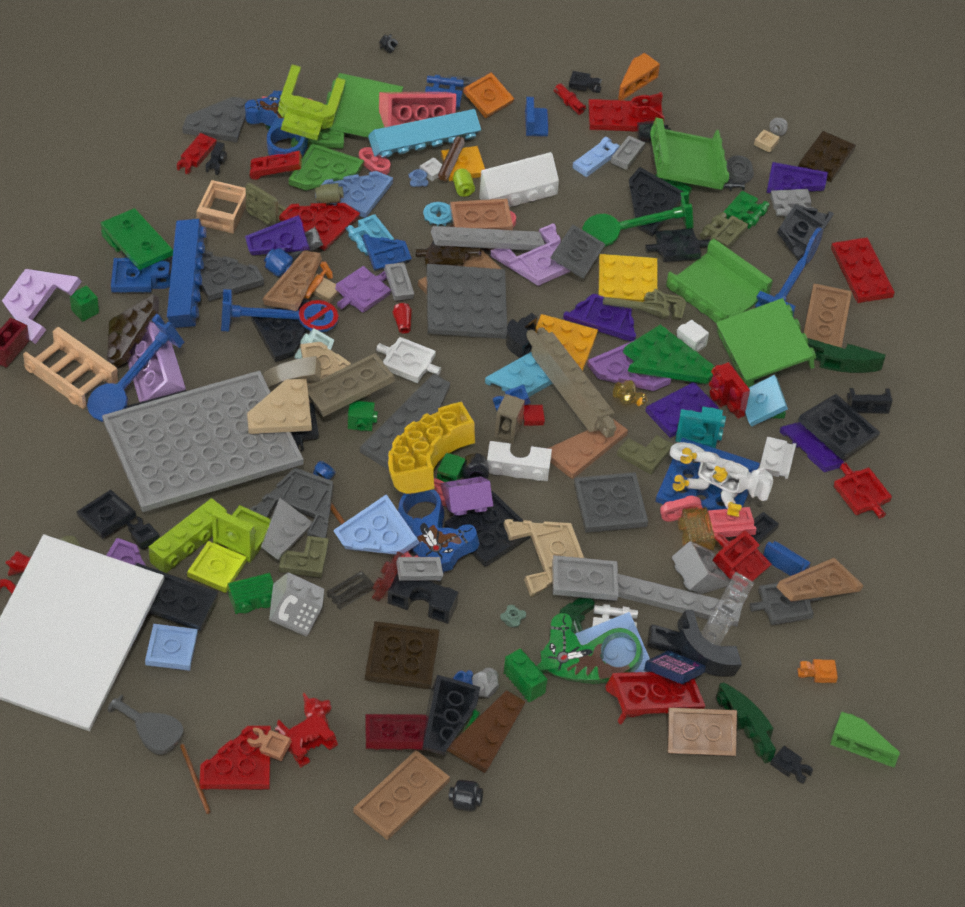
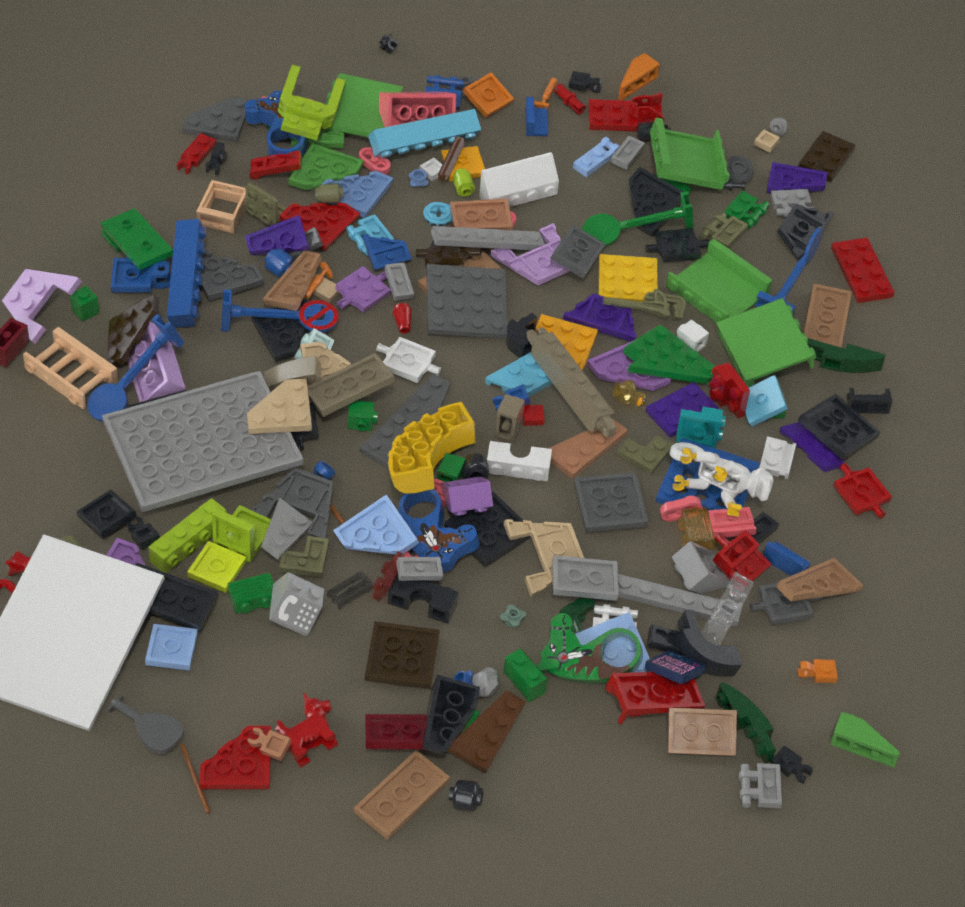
(552, 83): none -> orange piece
(768, 785): none -> light grey plate

